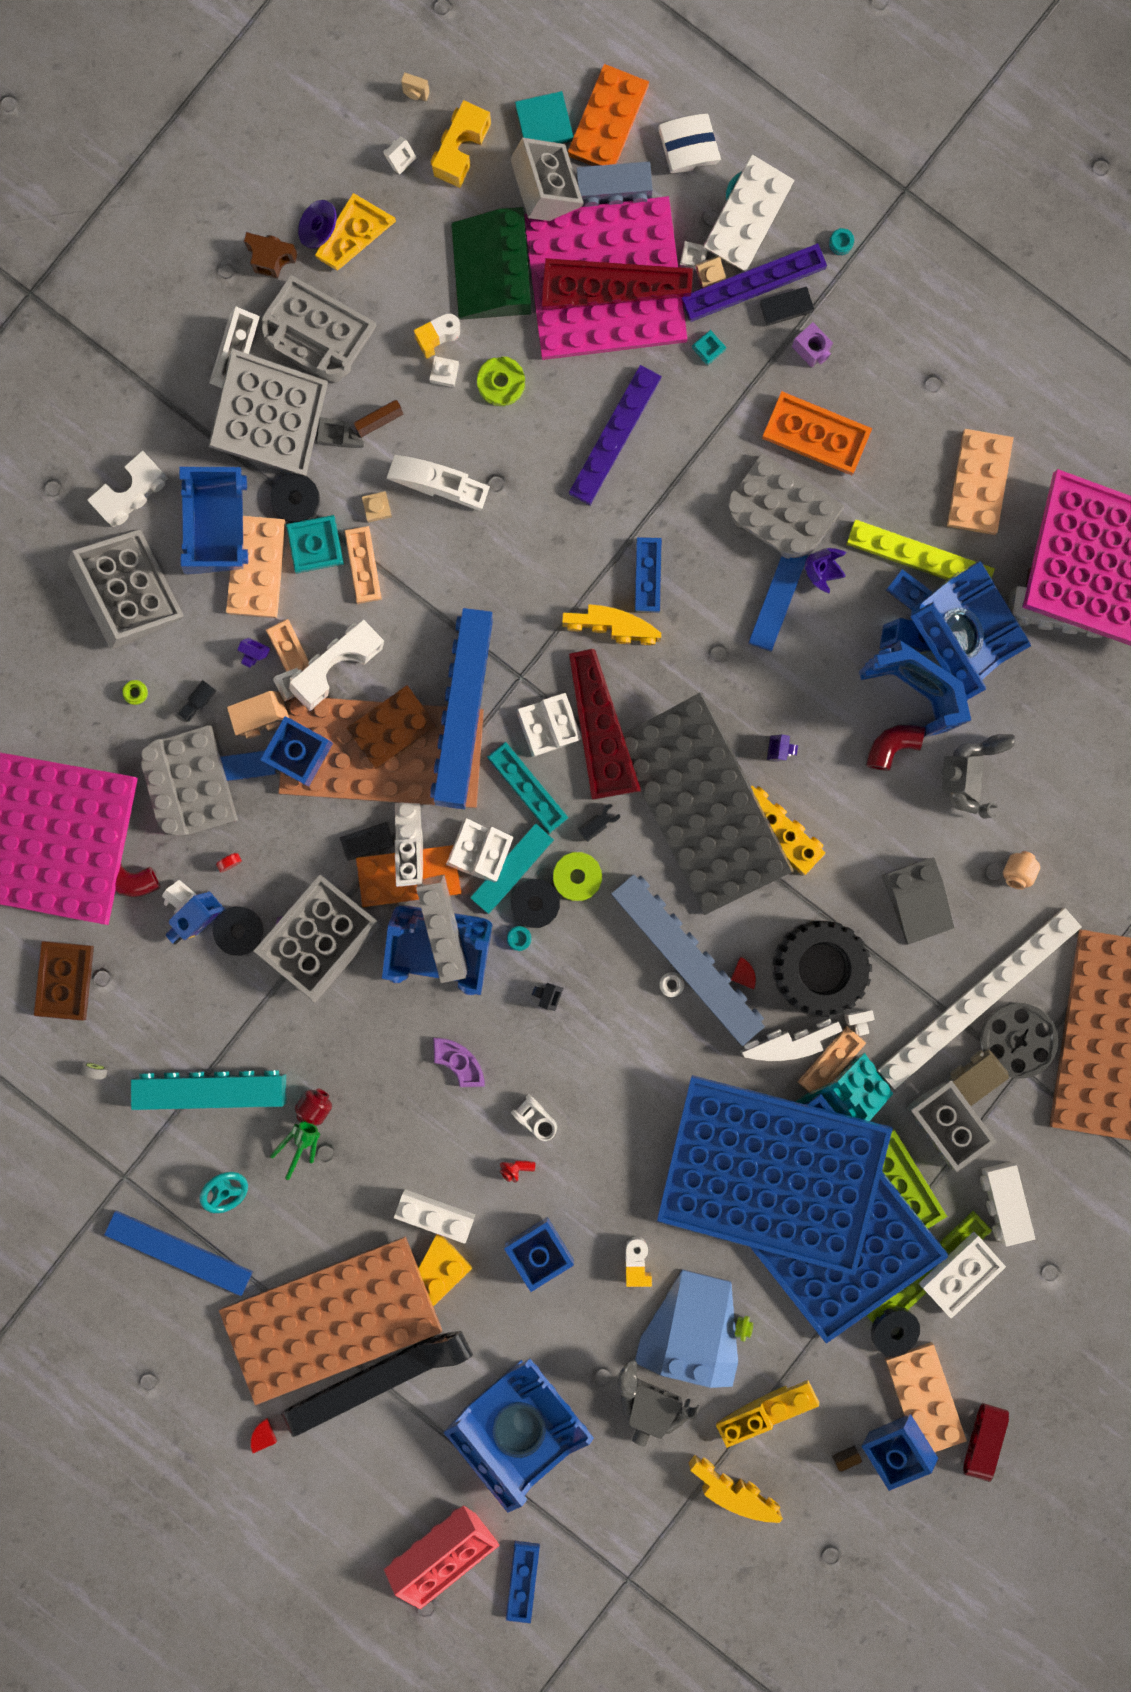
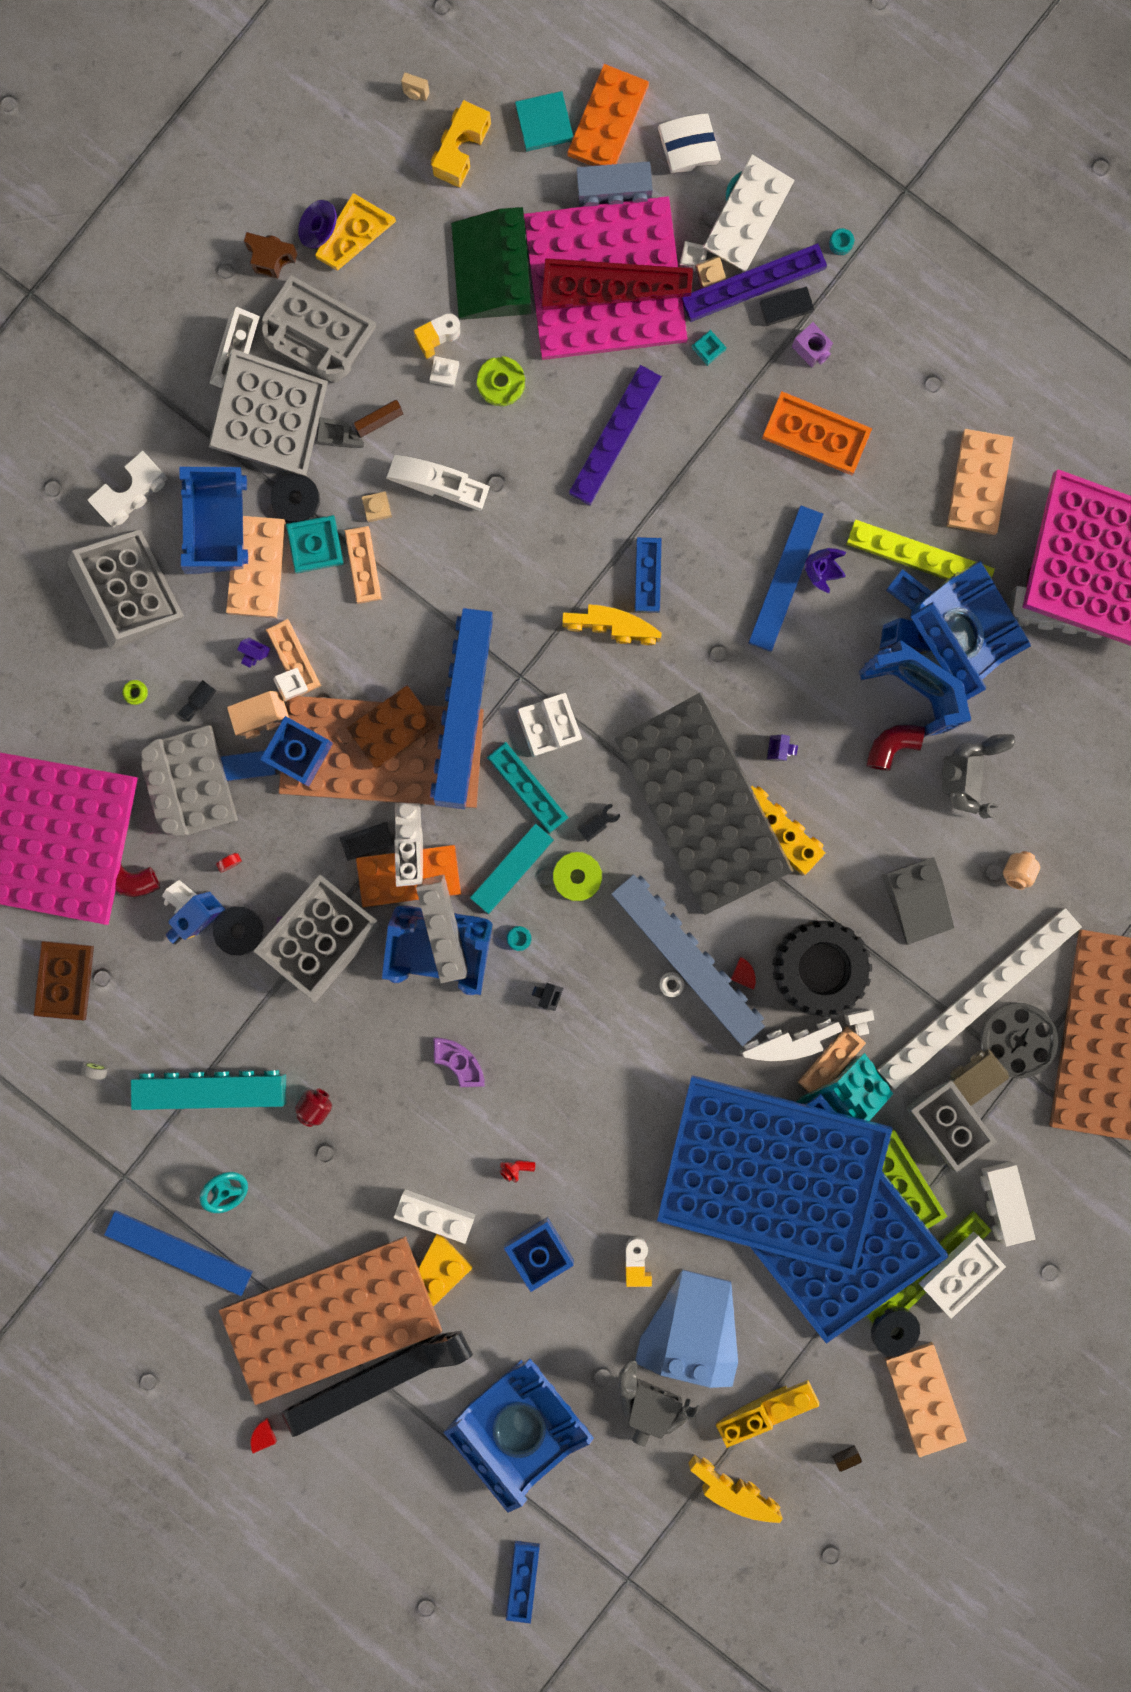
(304, 1136): green plant -> none
(358, 645): white arch -> none
(399, 155): white tile -> none
(440, 1557): coral slope -> none
(479, 850): white slope -> none
(534, 1118): white piece -> none
(537, 918): black tile -> none
(545, 179): light grey slope -> none
(604, 745): dark red wing -> none
(743, 1328): lime plate -> none
(782, 509): light grey plate -> none
(899, 1452): blue brick -> none
(986, 1442): dark red beam -> none

